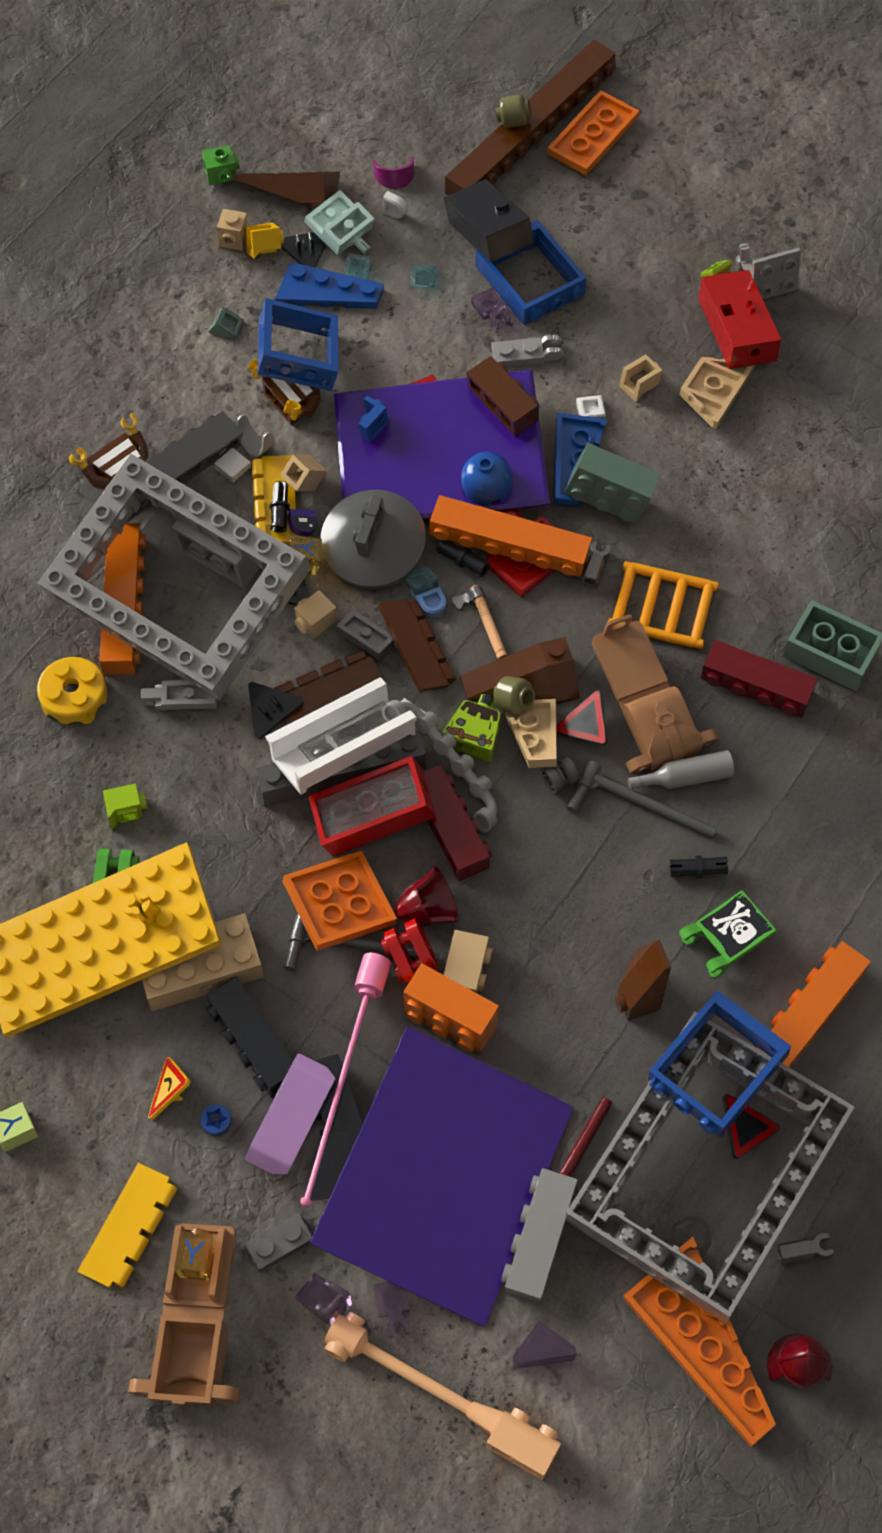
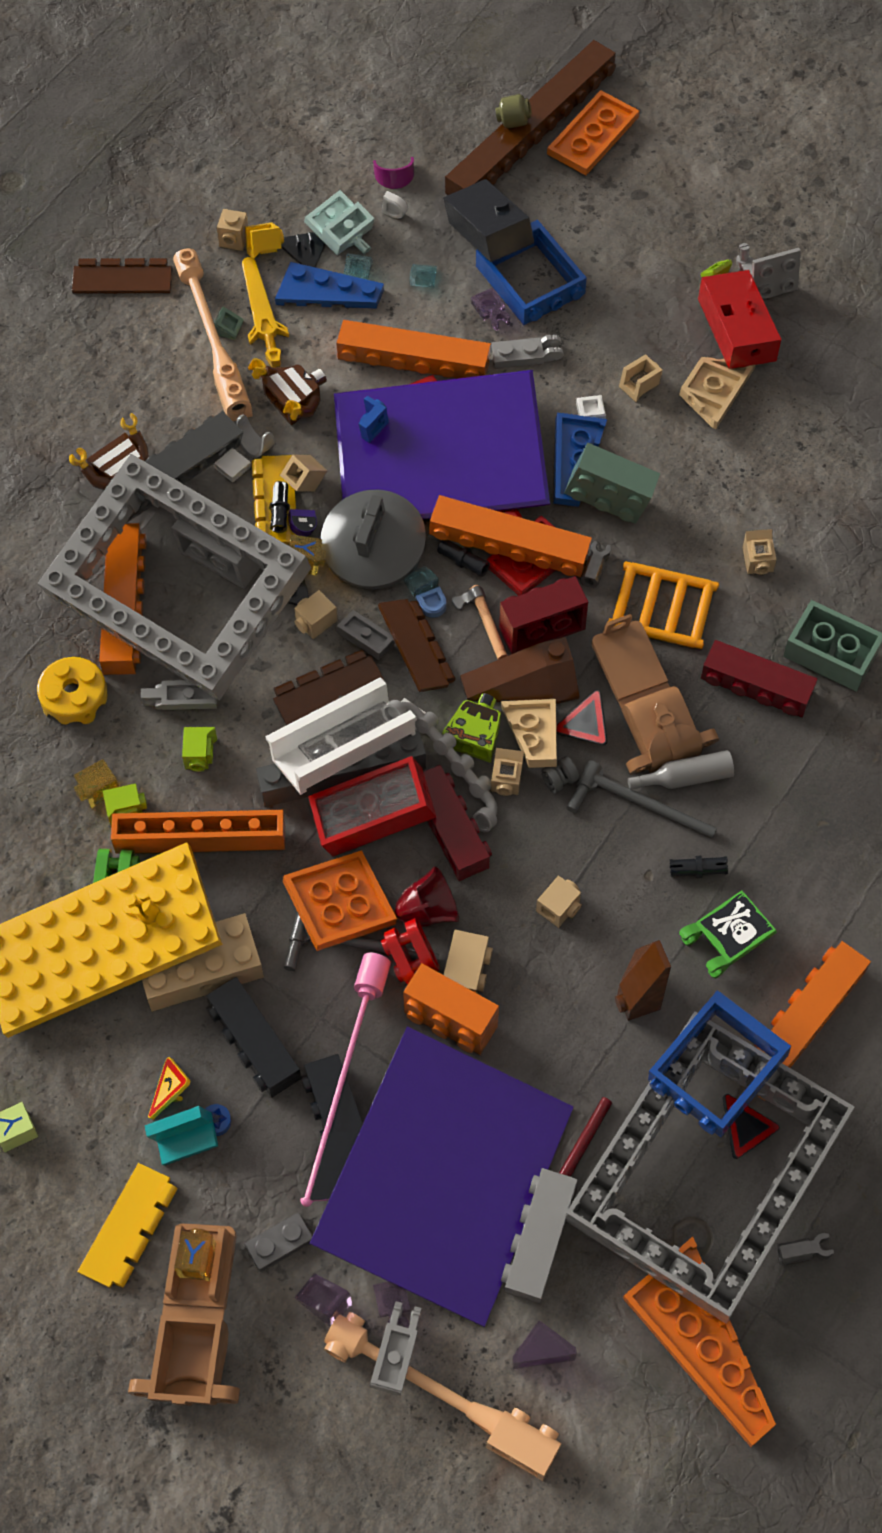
(93, 781): none -> clear yellow brick
(118, 279): none -> reddish brown windscreen
(183, 1134): none -> teal panel
(198, 747): none -> lime window
(201, 830): none -> orange brick
(220, 164): bright green brick -> none
(225, 372): none -> light nougat bar
(264, 321): none -> yellow sword
(270, 707): black piece -> none
(290, 1116): lavender piece -> none
(292, 367): blue window -> none
(300, 187): reddish brown wedge -> none
(395, 1352): none -> light grey hinge
(412, 350): none -> orange brick
(486, 478): blue cylinder -> none
(503, 395): reddish brown brick -> none
(507, 771): none -> tan window
(514, 694): olive head -> none
(543, 614): none -> dark red brick
(559, 901): none -> tan brick
(759, 551): none -> tan window
(799, 1360): dark red helmet -> none

